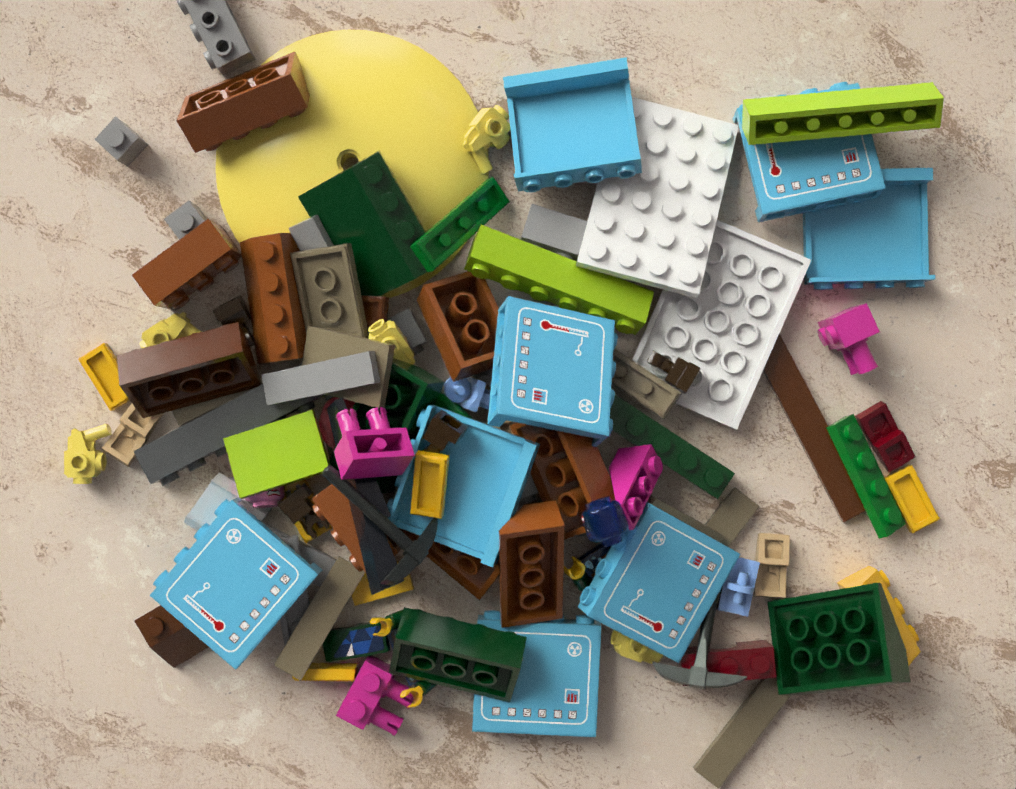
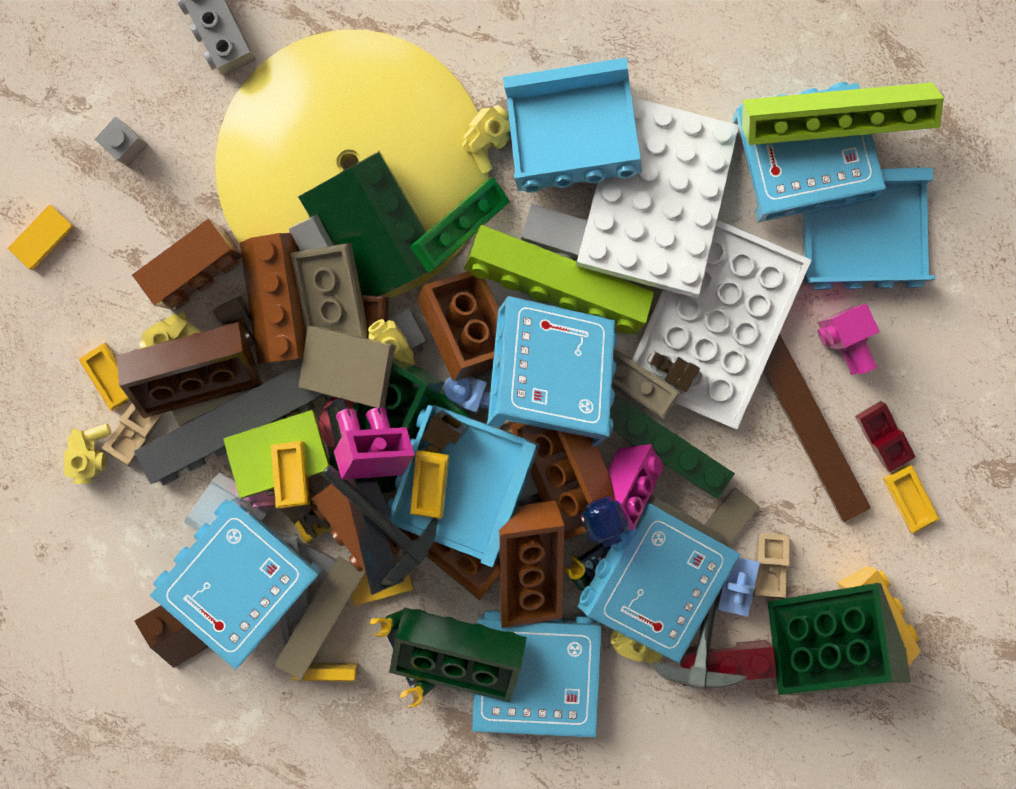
(41, 237): none -> yellow tile
(185, 219): light grey brick -> none
(244, 103): dark orange slope -> none
(290, 474): none -> yellow tile
(321, 378): light grey tile -> none
(354, 642): slope -> none
(362, 700): dark pink brick -> none
(741, 732): dark tan tile -> none
(866, 476): green plate -> none

